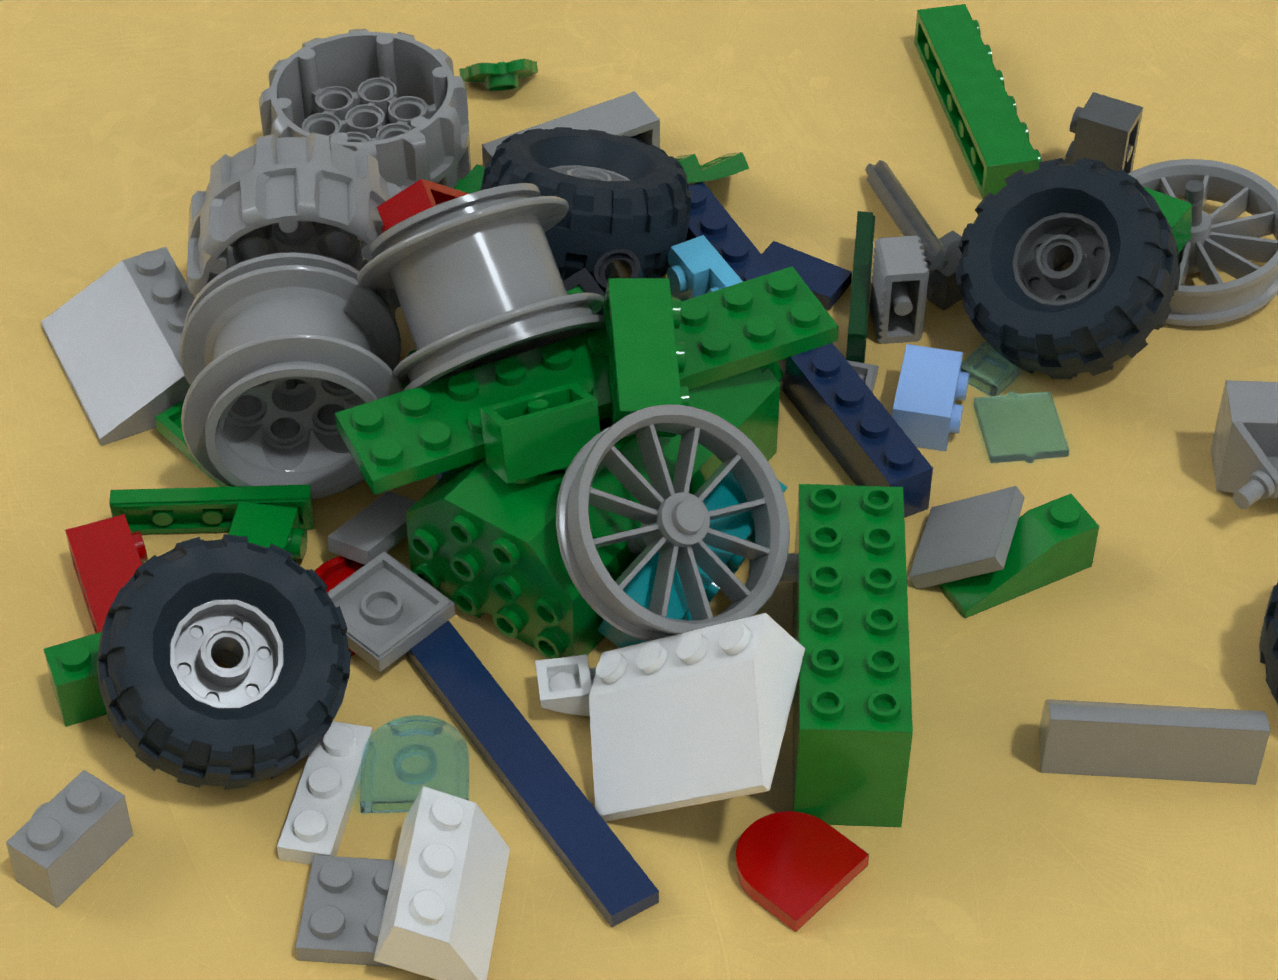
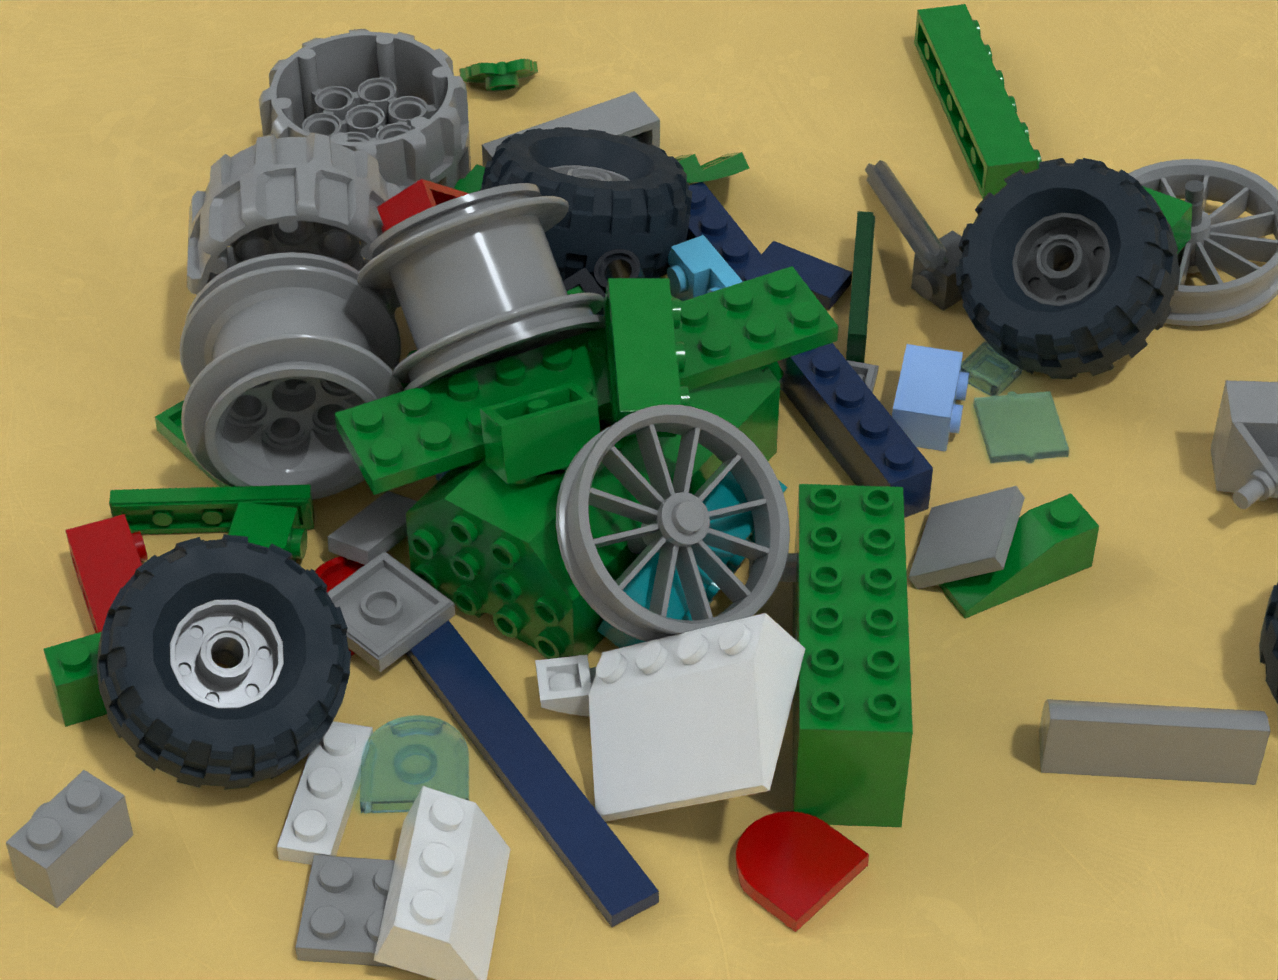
(124, 344): light grey slope -> none
(899, 289): light grey brick -> none
(1105, 132): dark grey brick -> none

